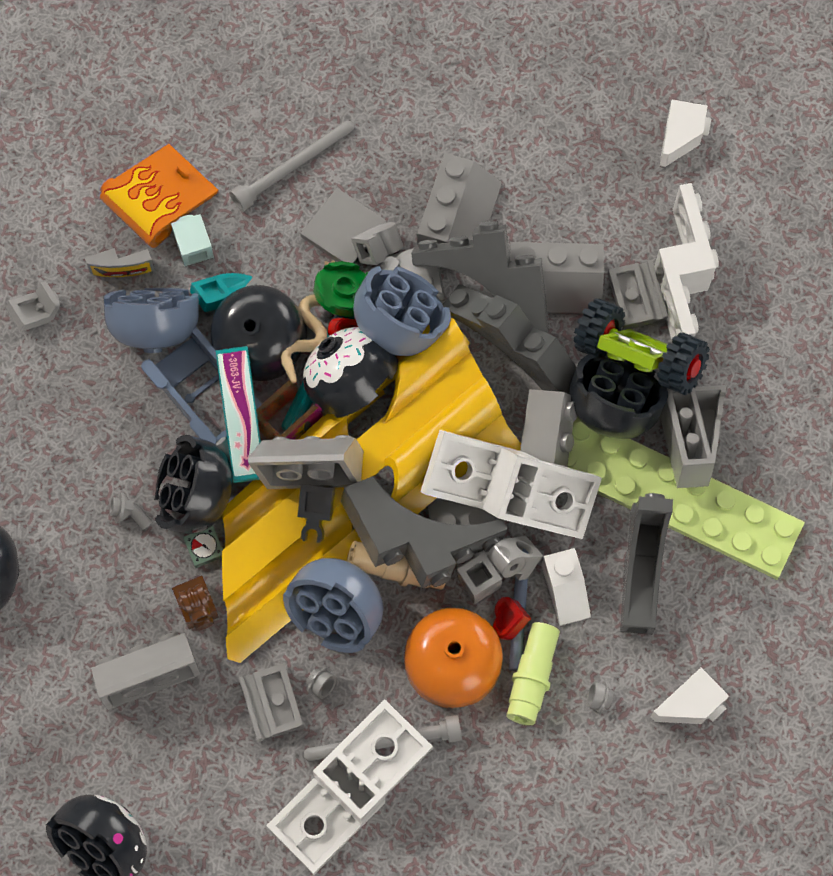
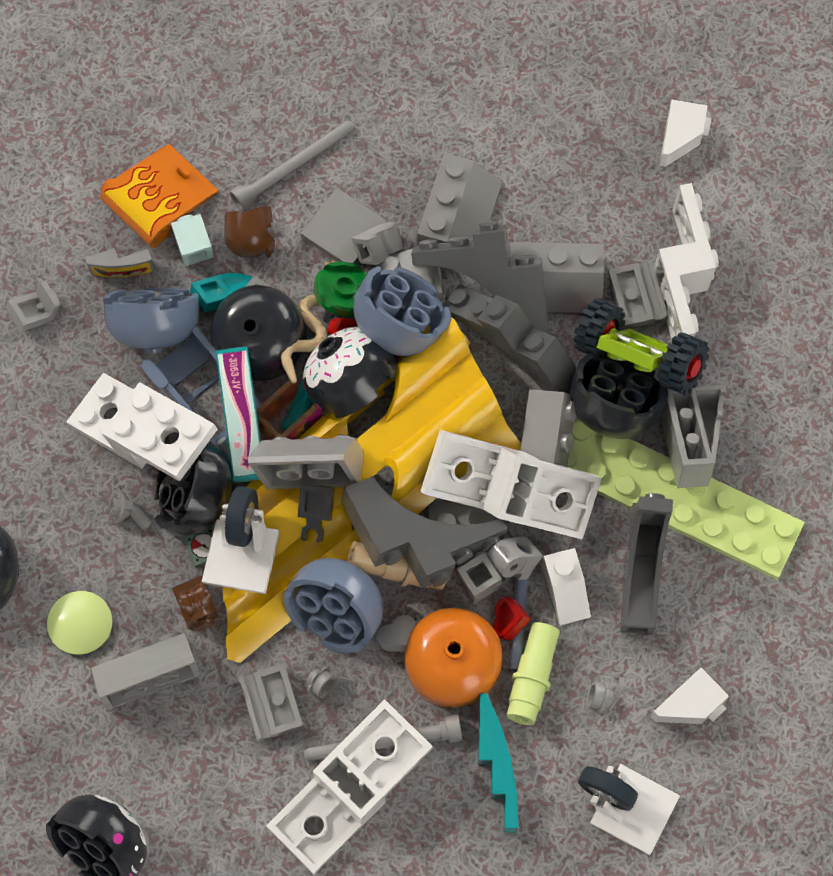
(79, 622): none -> yellowish green dish
(141, 426): none -> white bracket
(241, 545): none -> white plate
(248, 234): none -> reddish brown helmet
(395, 635): none -> light grey tile
(495, 752): none -> teal slope
(628, 805): none -> white plate

